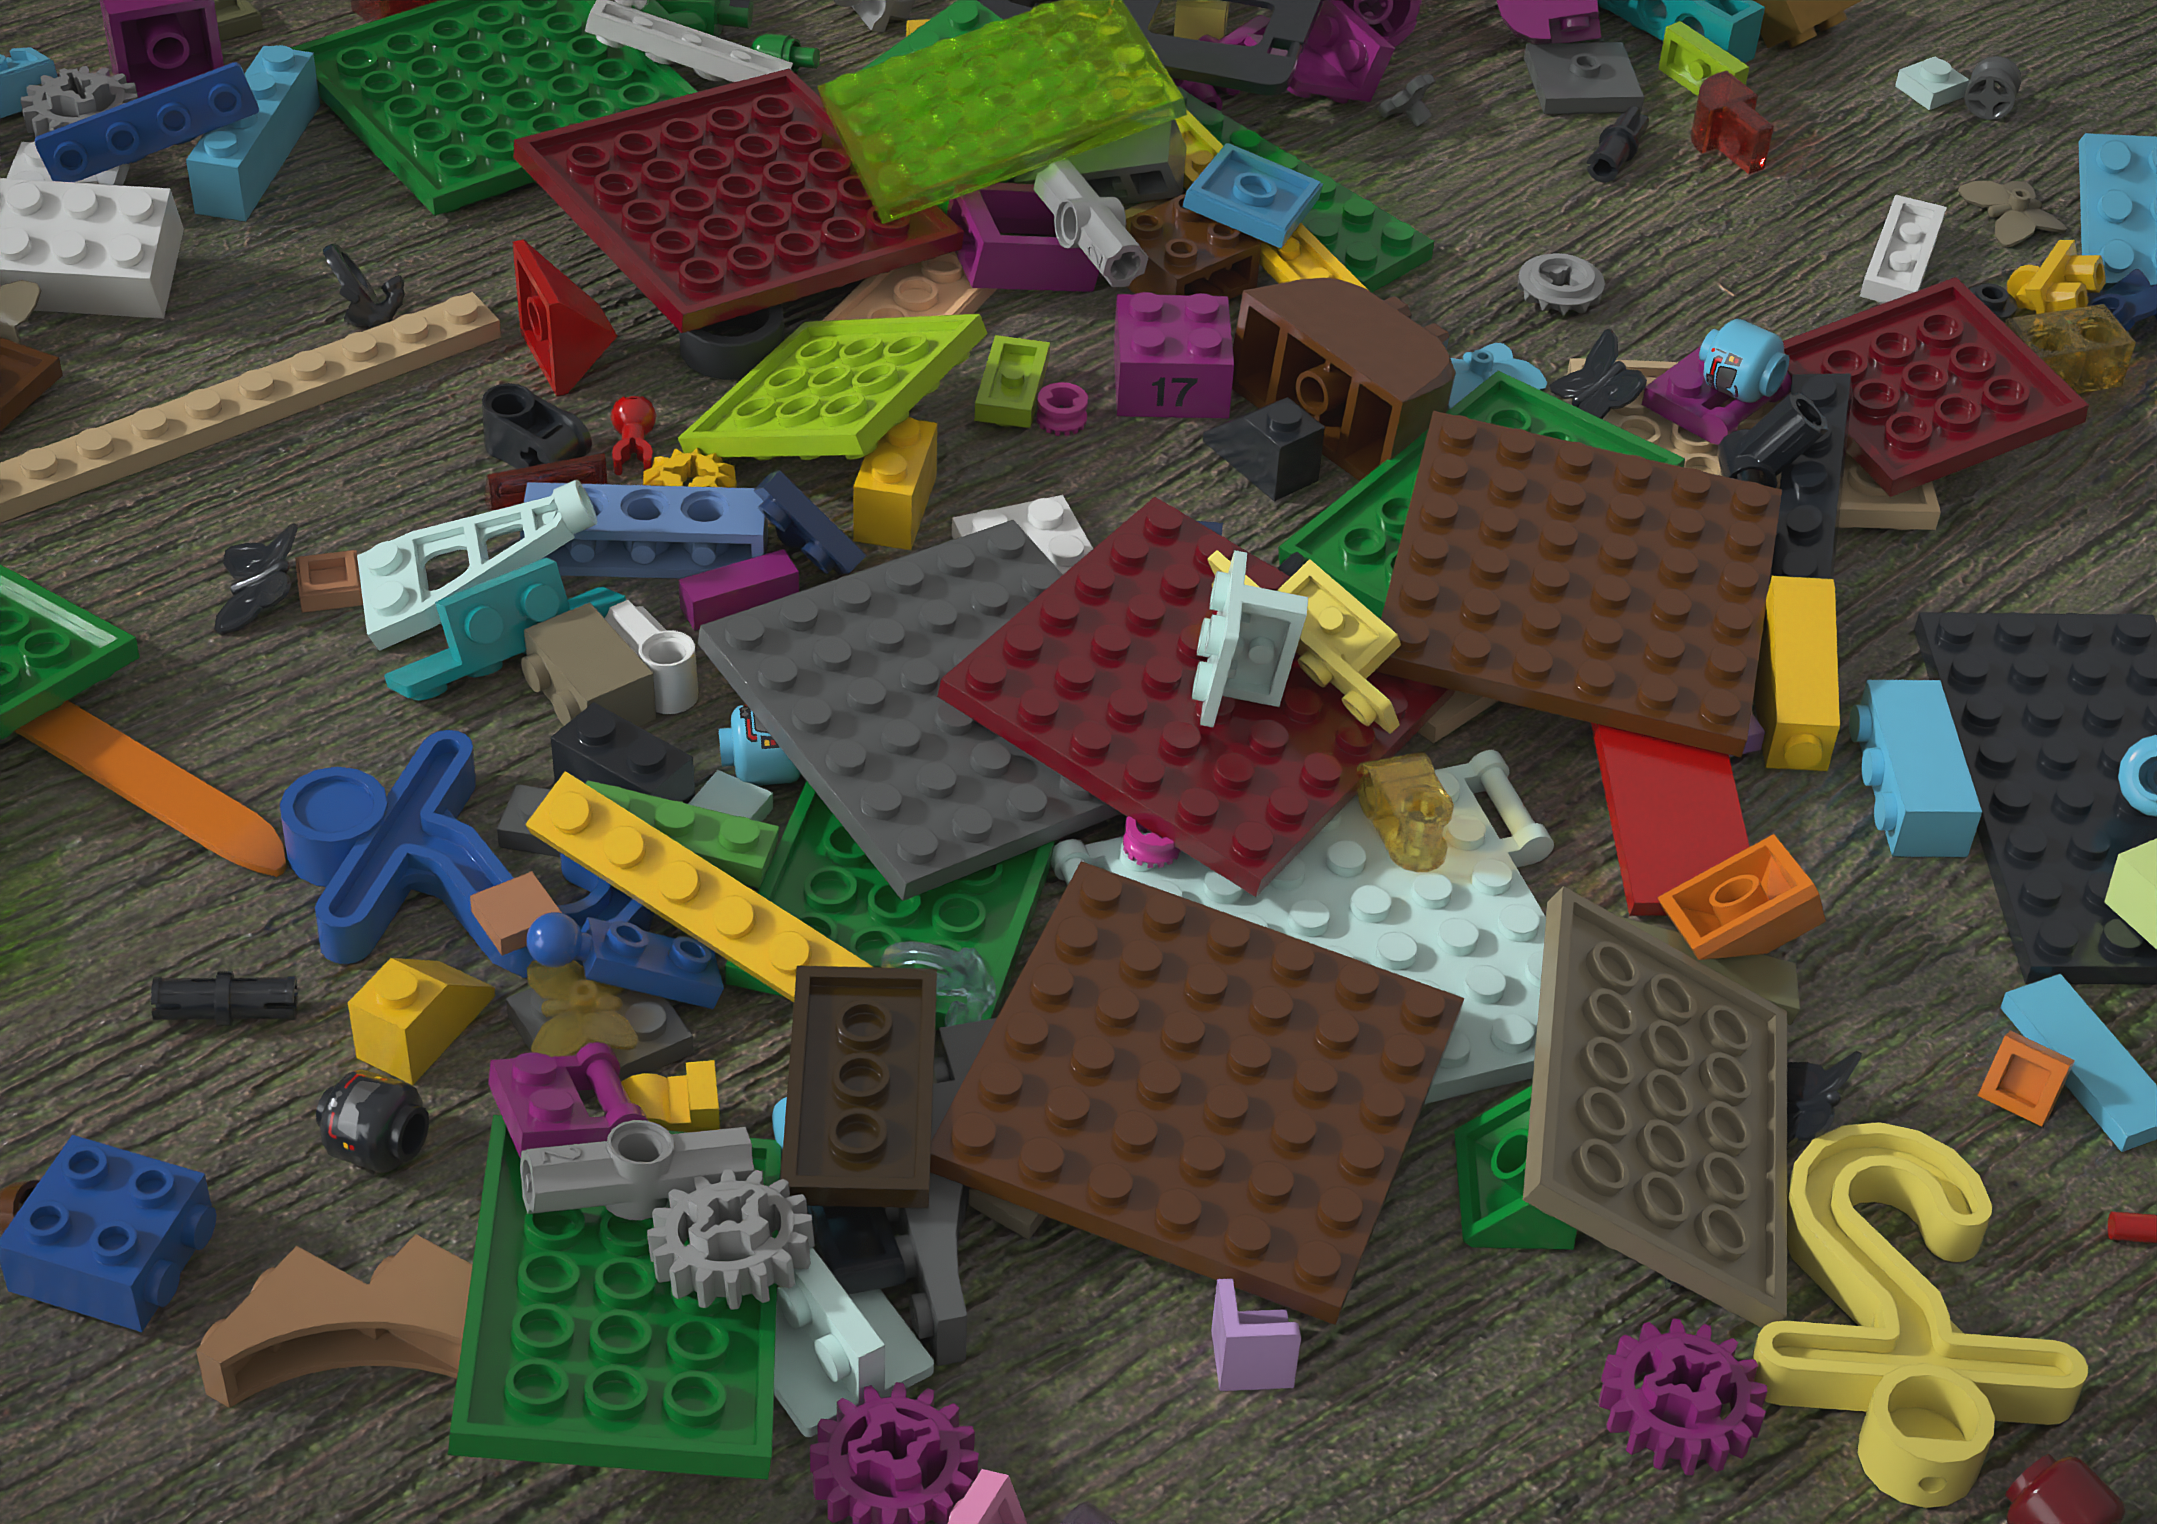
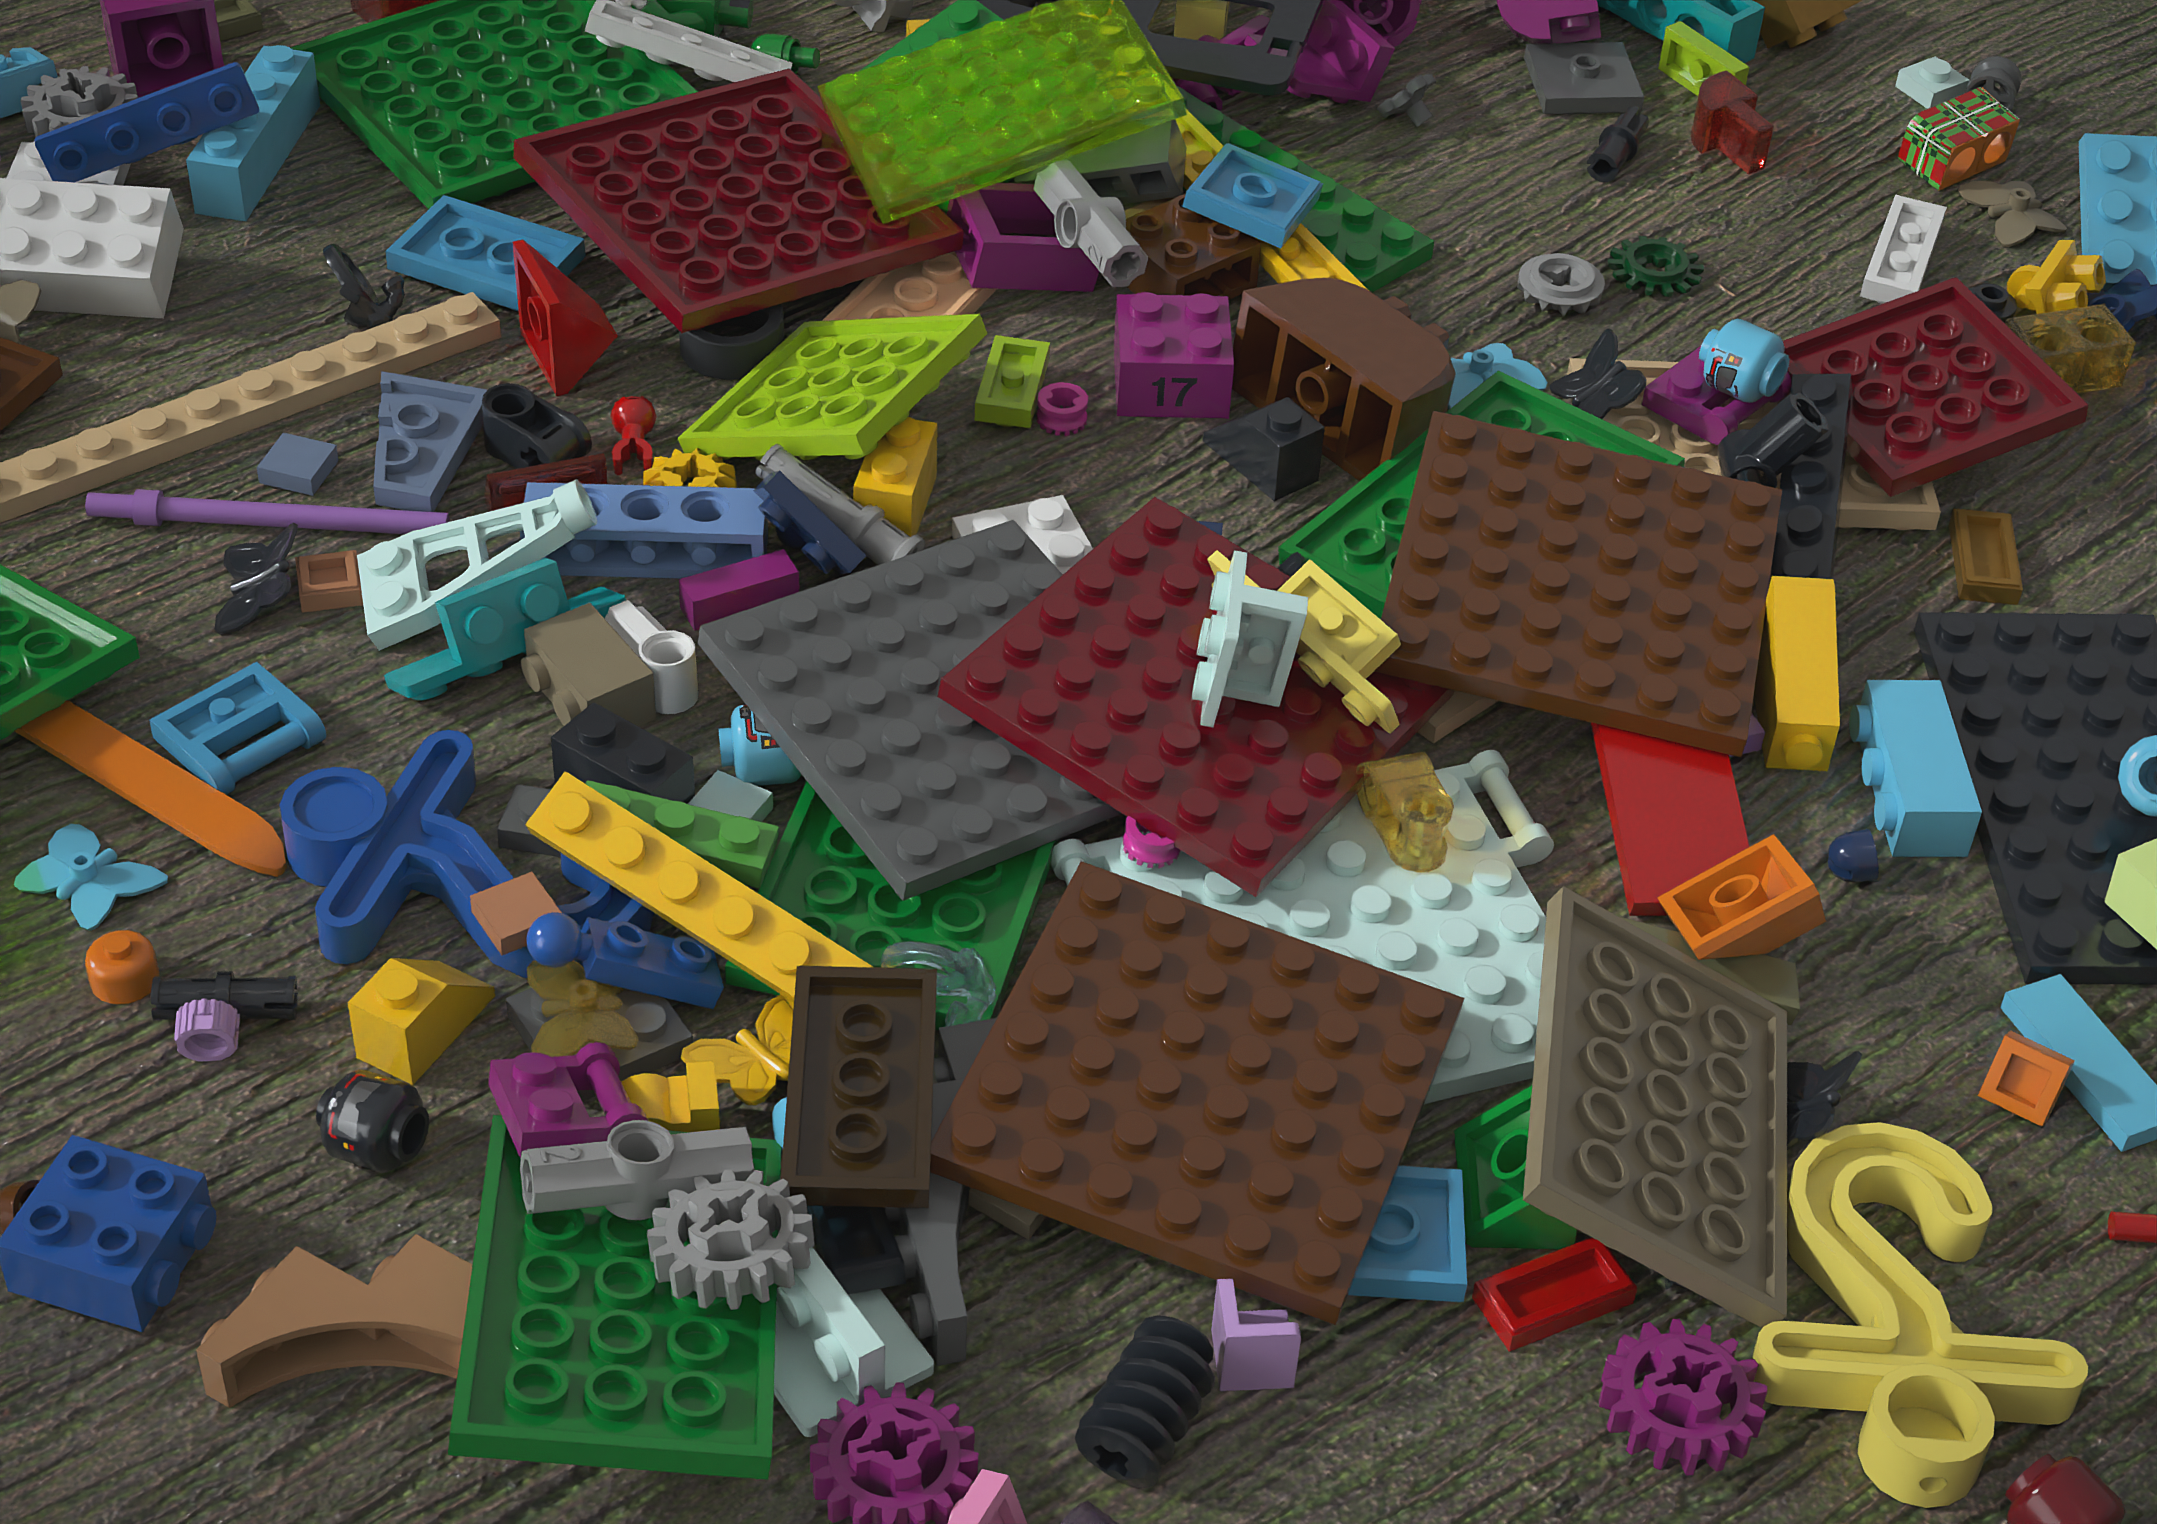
(85, 876): none -> medium azure piece
(121, 967): none -> orange piece
(151, 508): none -> medium lavender bar
(207, 1030): none -> lavender axle
(231, 714): none -> dark azure plate
(297, 464): none -> sand blue tile
(422, 439): none -> sand blue wing
(473, 250): none -> dark azure plate
(755, 1062): none -> yellow piece
(861, 524): none -> light grey pin
(1147, 1401): none -> black piece
(1417, 1239): none -> dark azure plate
(1553, 1293): none -> red tile
(1679, 271): none -> dark green gear
(1854, 857): none -> dark blue hinge
(1958, 138): none -> piece
(1985, 556): none -> pearl gold tile

